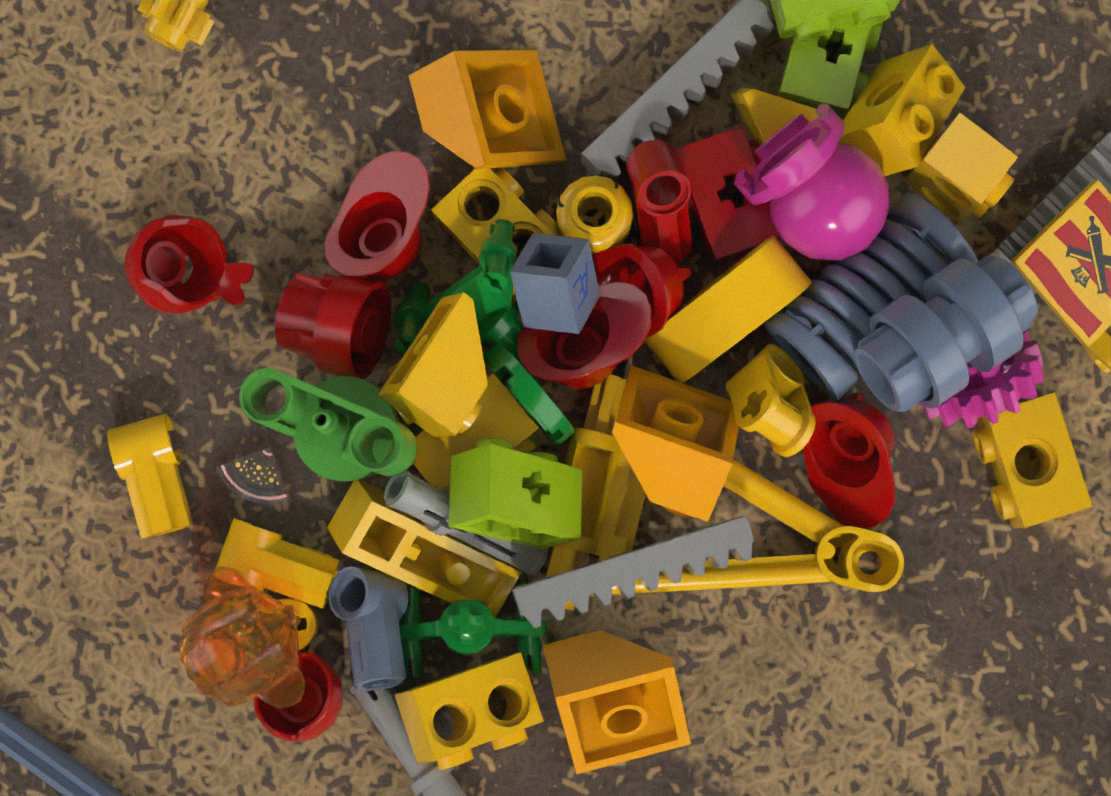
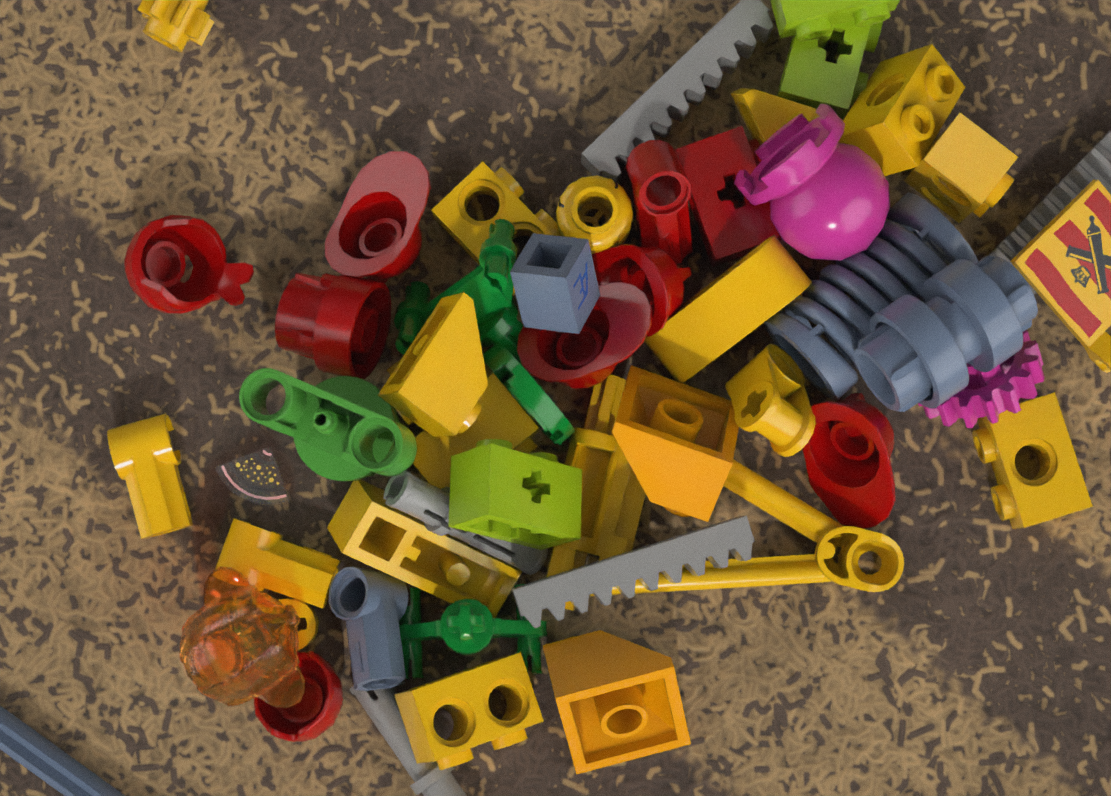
(489, 108): light orange slope -> none

